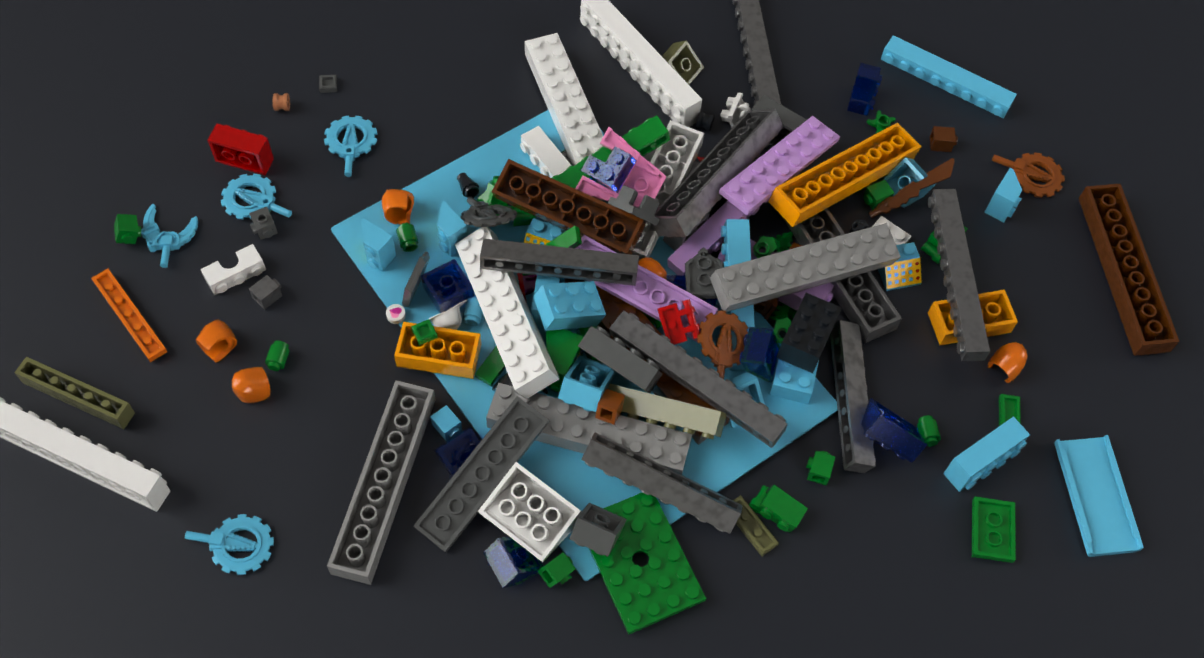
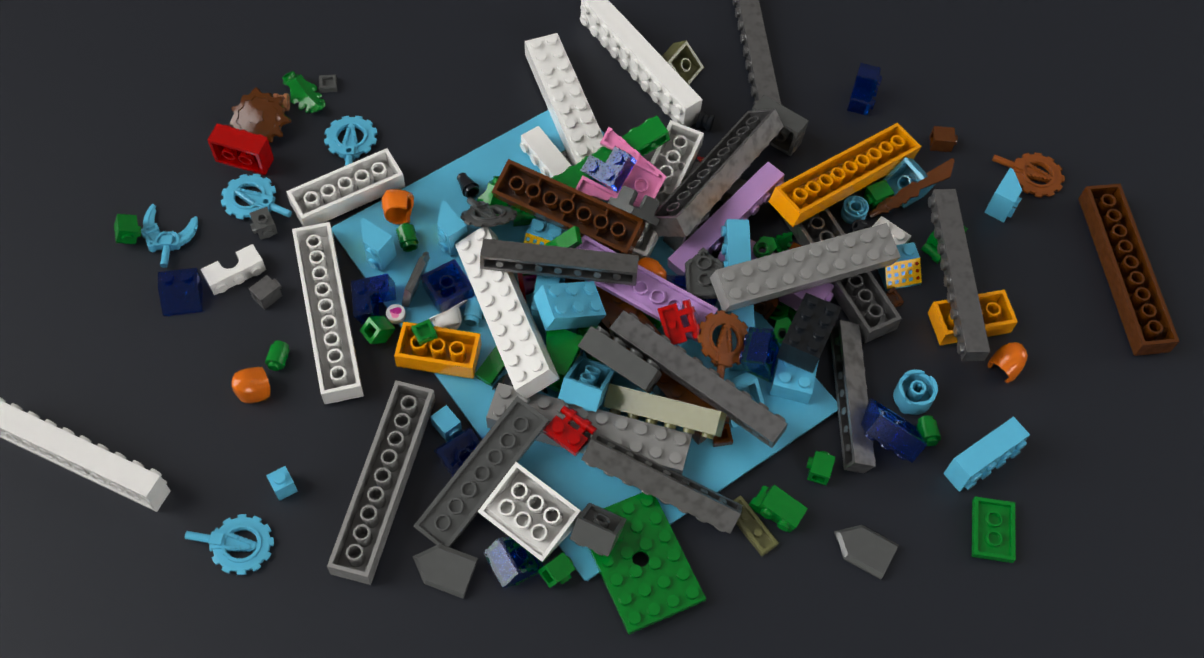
(75, 392): olive brick -> none
(129, 315): orange plate -> none
(180, 291): none -> clear blue slope
(216, 340): orange piece -> none
(260, 114): none -> reddish brown piece
(282, 483): none -> medium azure brick
(303, 92): none -> green plant
(327, 314): none -> white brick
(345, 188): none -> white brick
(370, 292): none -> clear blue brick
(377, 329): none -> green brick
(446, 569): none -> dark grey tile
(565, 434): none -> red plate
(610, 406): dark orange brick -> none
(725, 439): none -> reddish brown tile
(737, 109): white hips -> none
(779, 165): lavender plate -> none
(854, 209): none -> medium azure wheel
(866, 549): none -> dark grey tile
(881, 121): green animal -> none
(894, 297): none -> reddish brown tile
(915, 392): none -> medium azure brick
(948, 76): medium azure brick -> none
(1009, 407): green tile -> none
(1098, 496): medium azure ladder -> none

